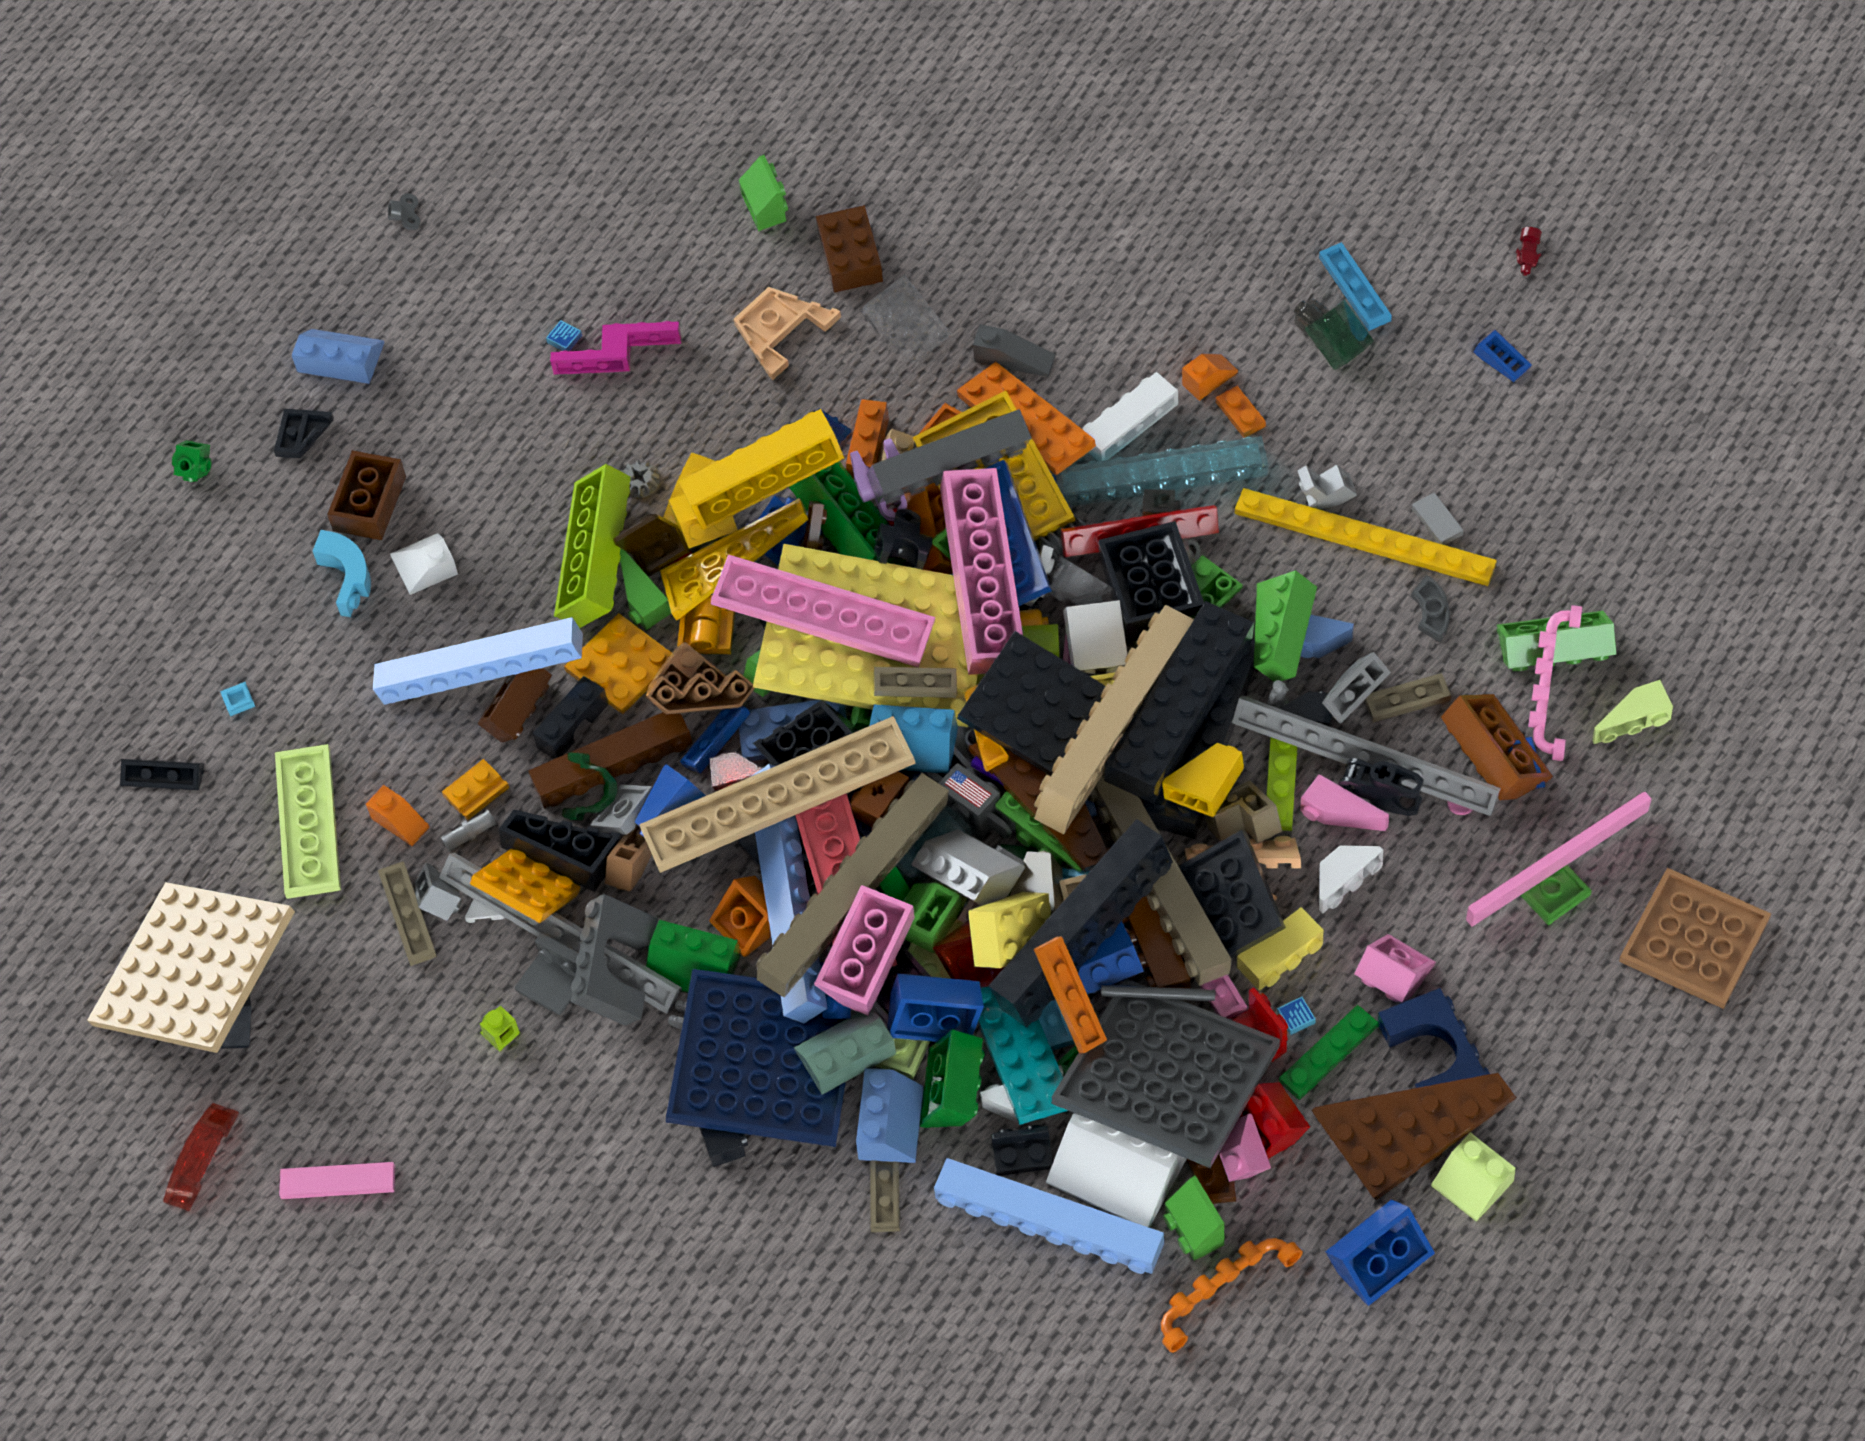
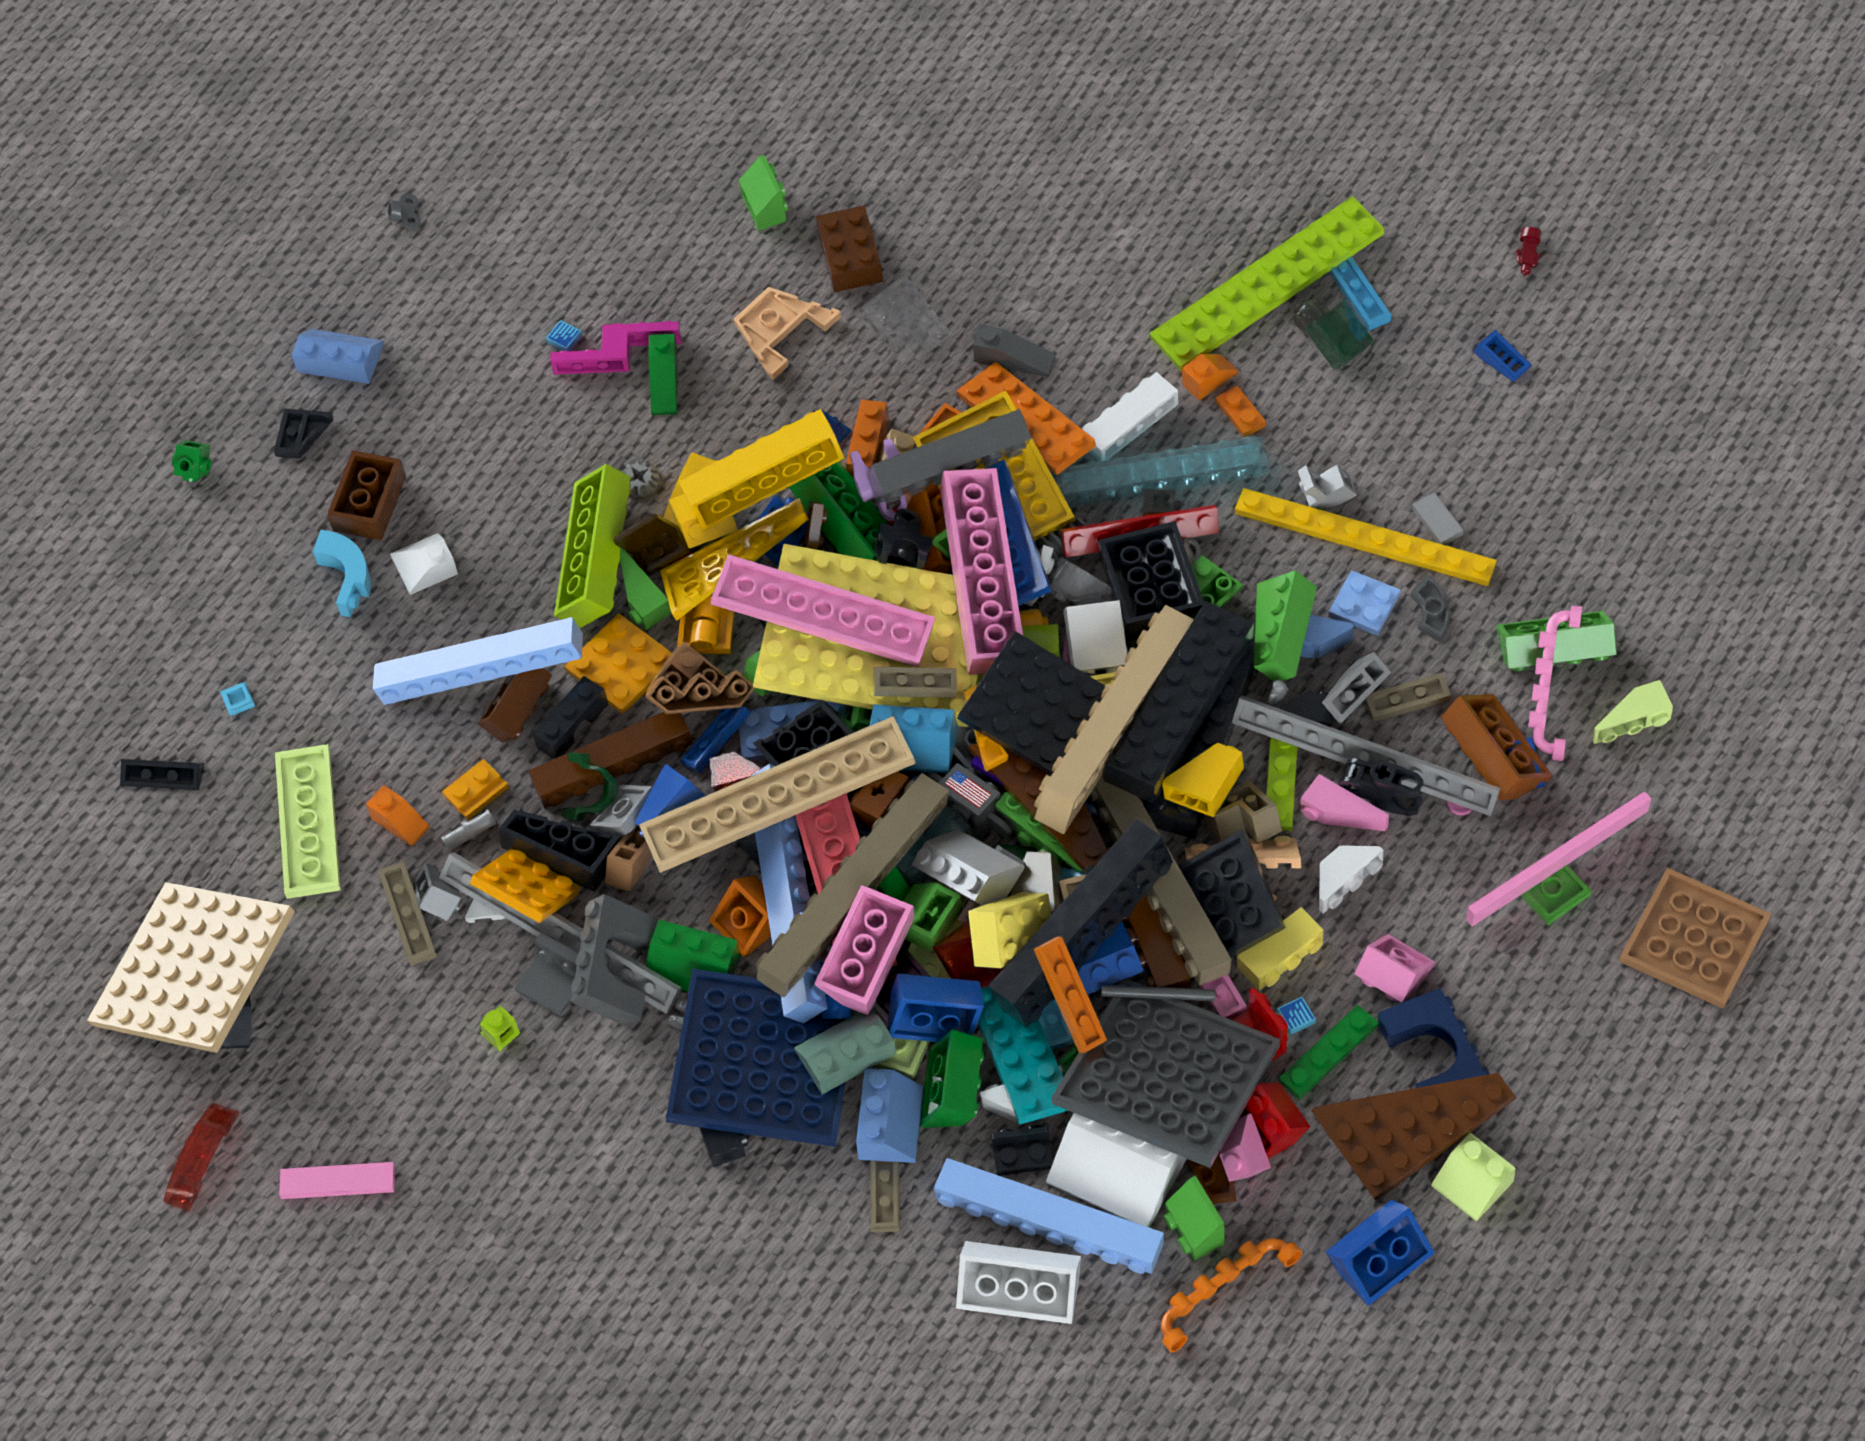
(663, 374): none -> green slope
(1018, 1282): none -> white slope
(1267, 283): none -> lime plate
(1364, 602): none -> light blue plate

